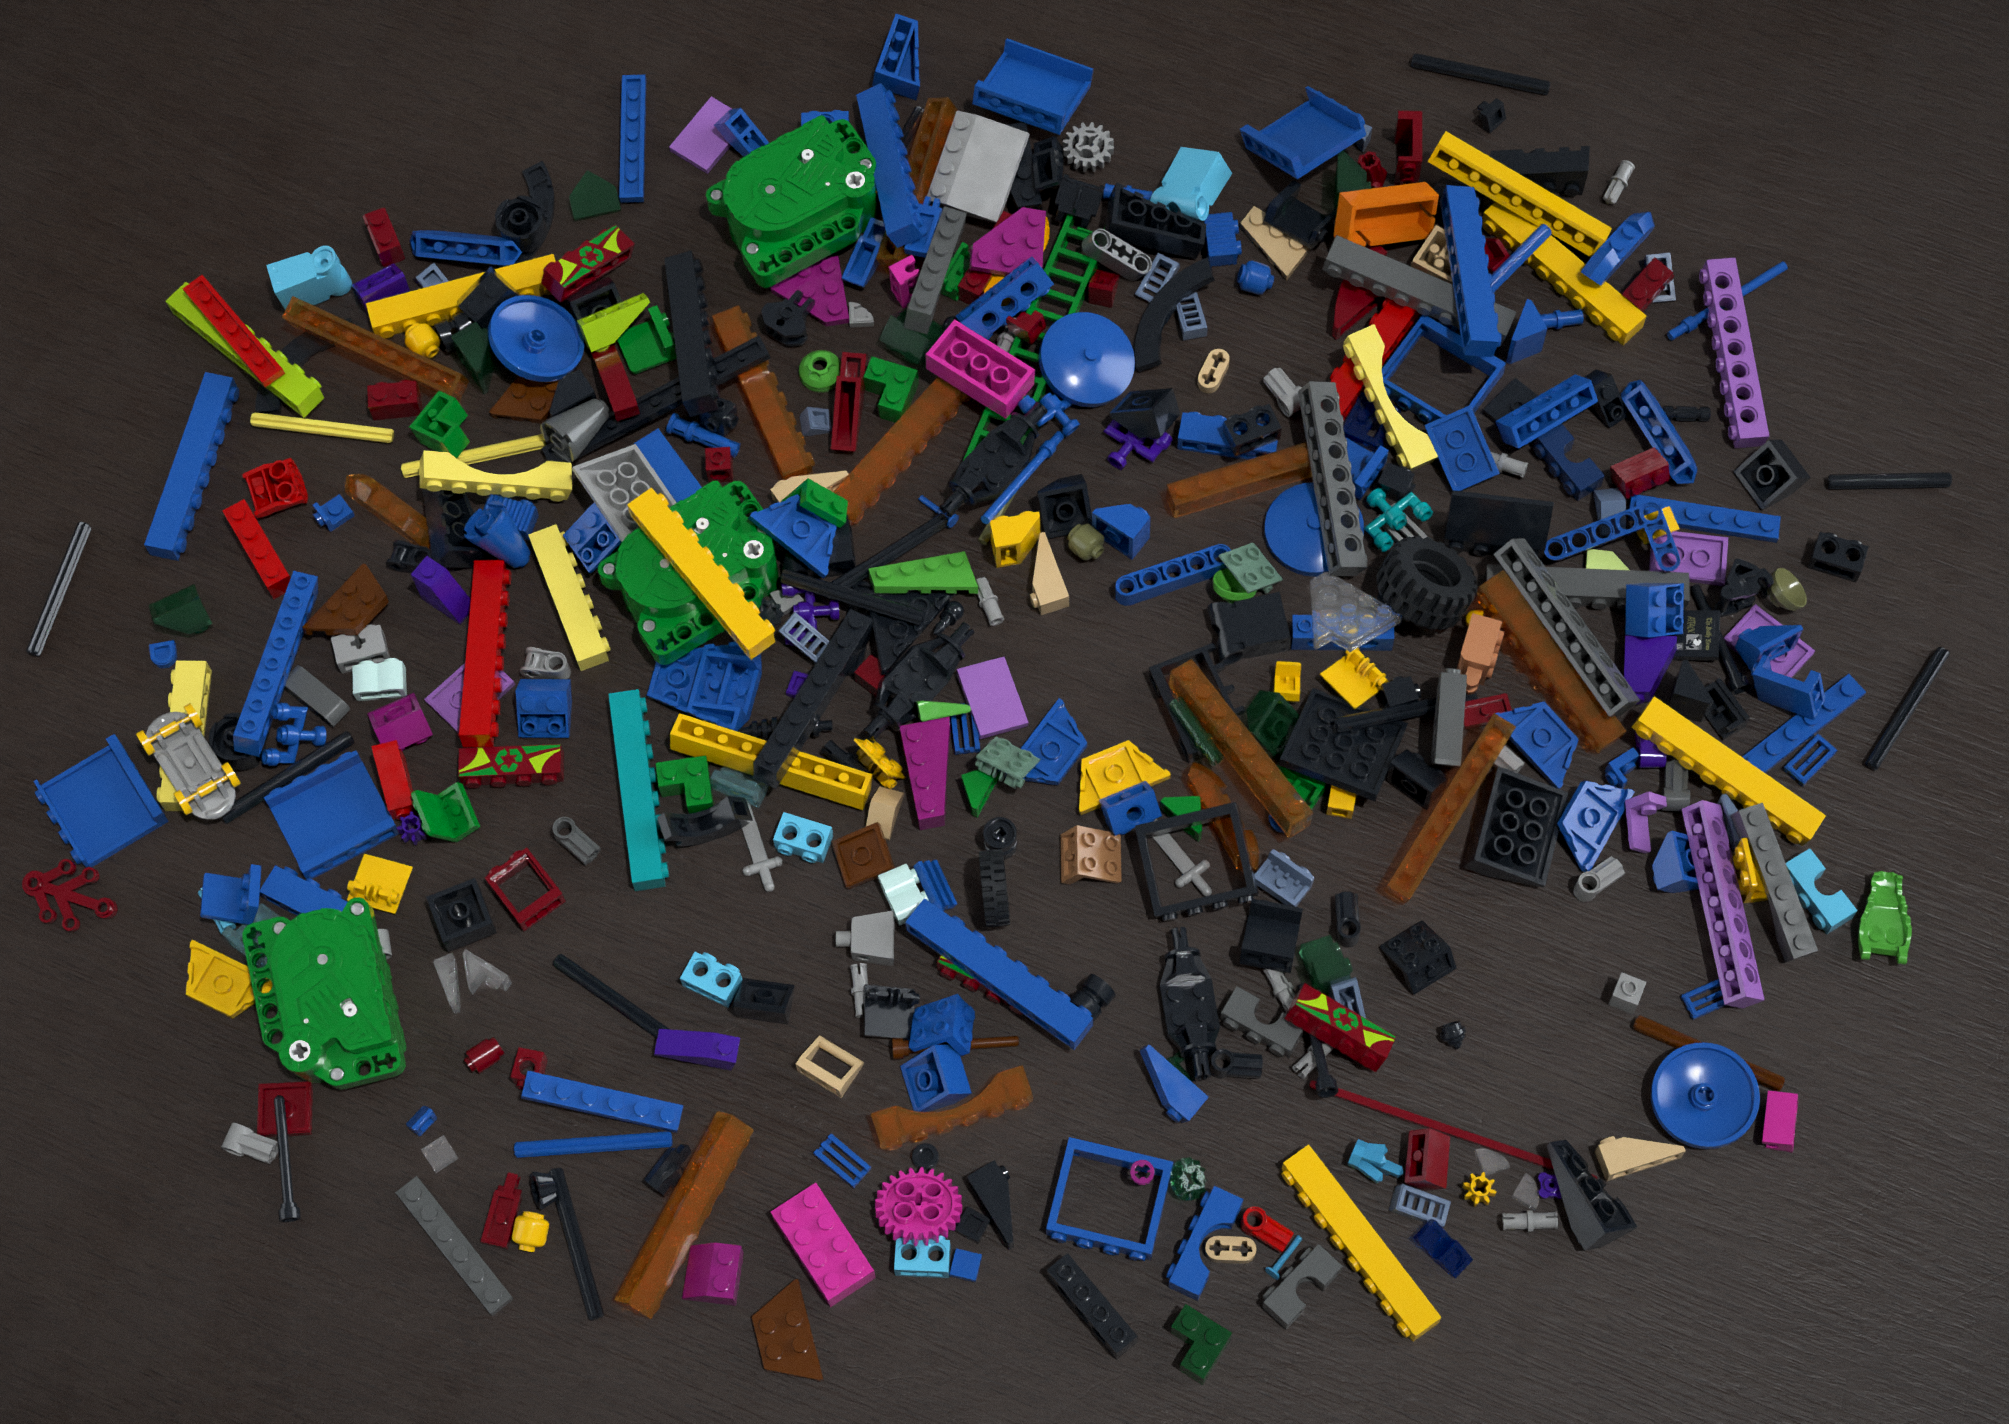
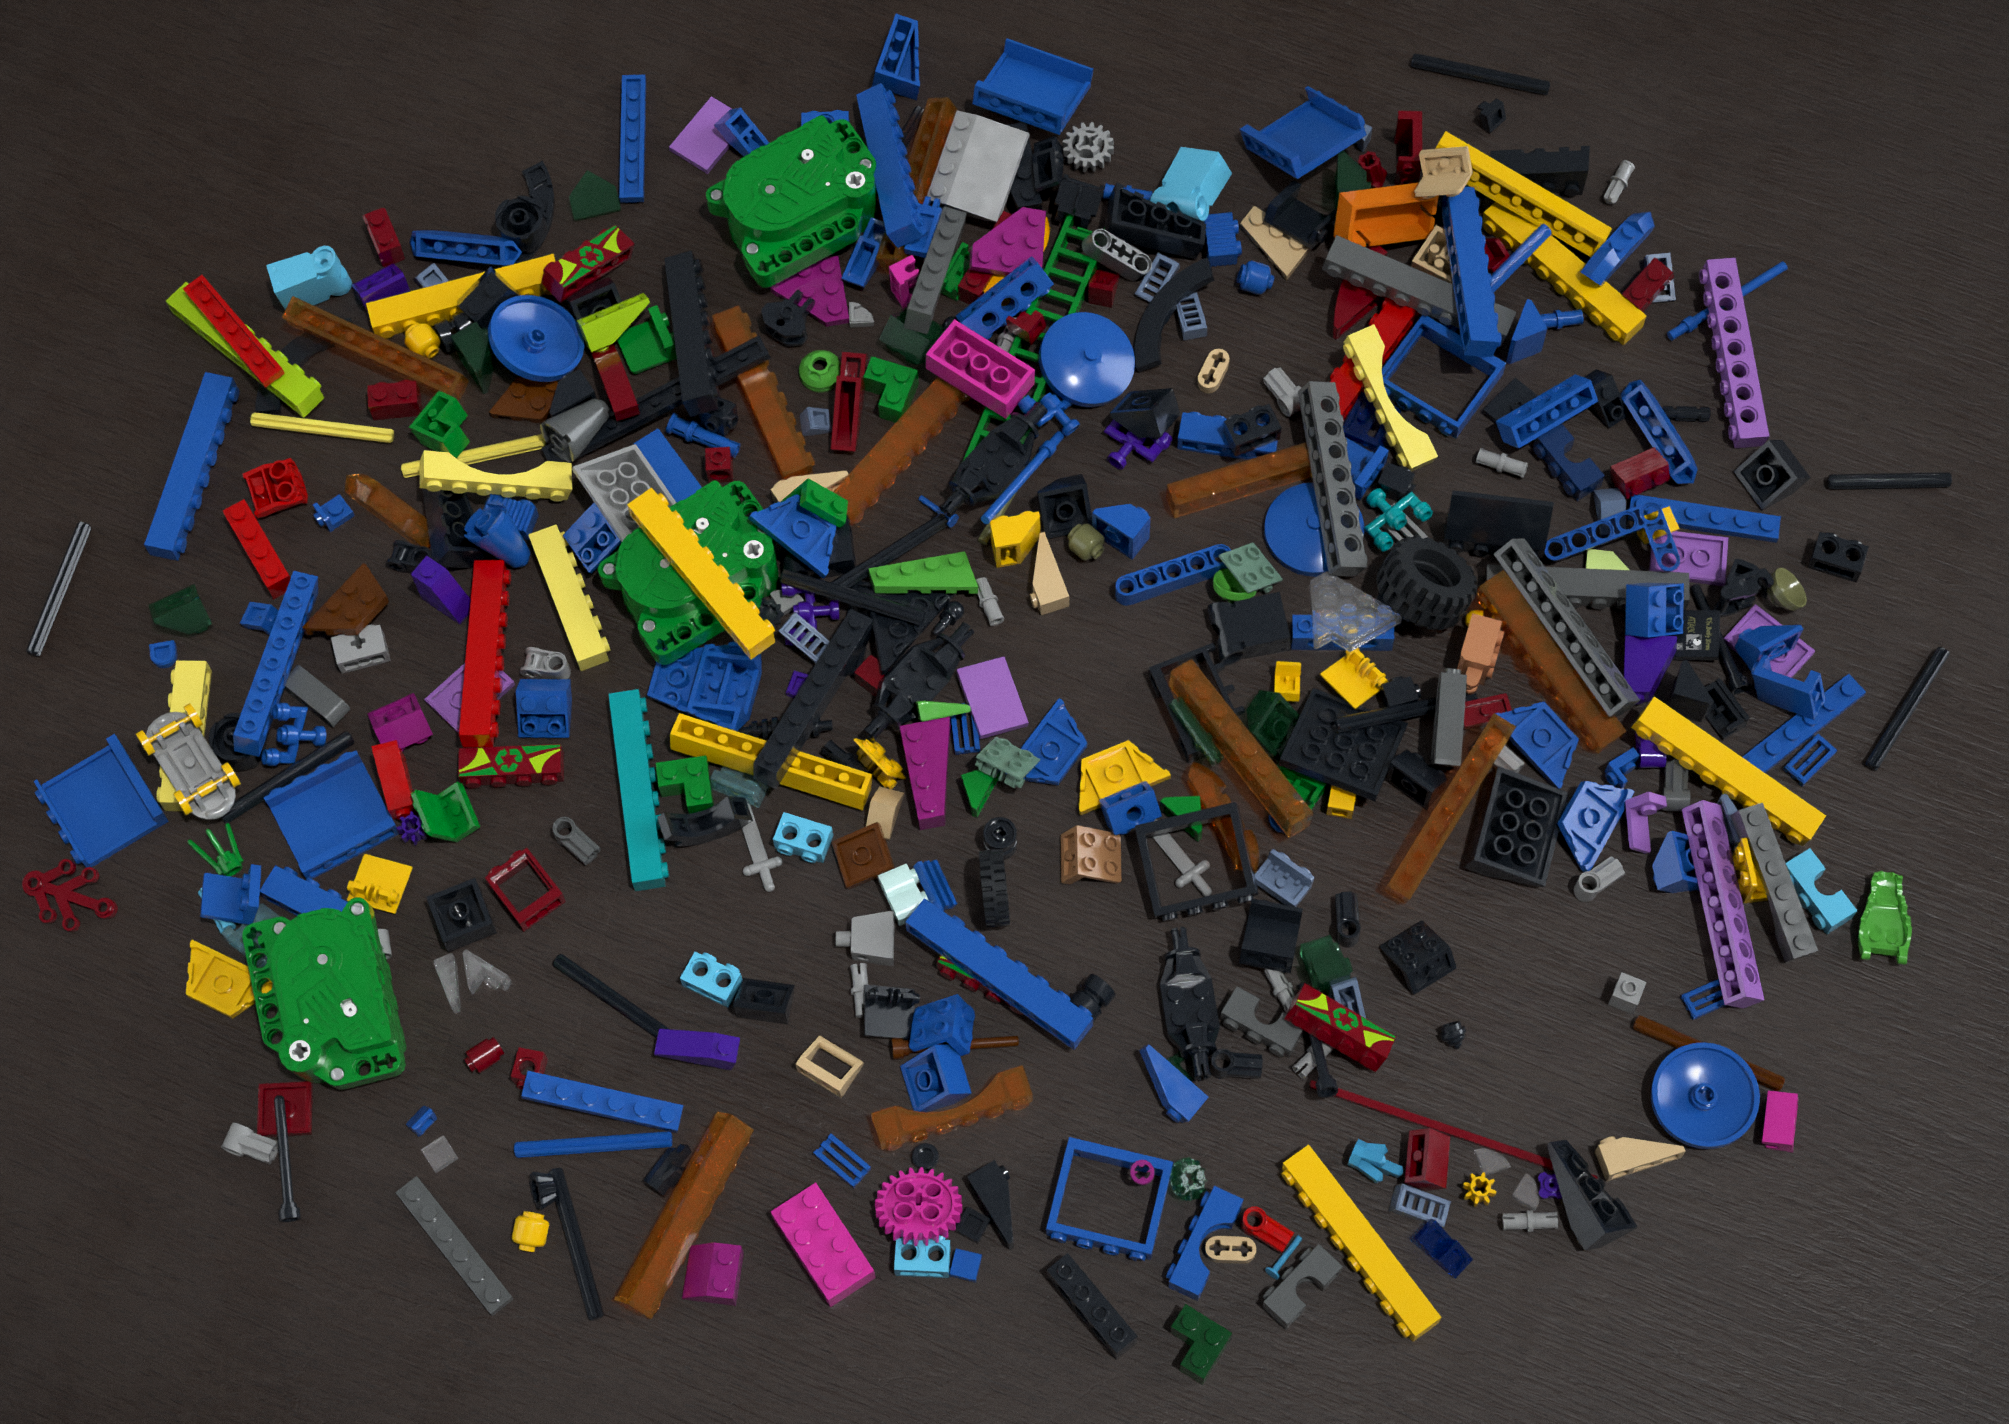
(228, 863): none -> green plant
(259, 617): none -> blue bracket
(379, 680): light aqua brick -> none
(503, 1213): dark red hinge -> none
(786, 1335): reddish brown wing -> none
(1444, 172): none -> tan bracket
(1462, 449): blue plate -> none

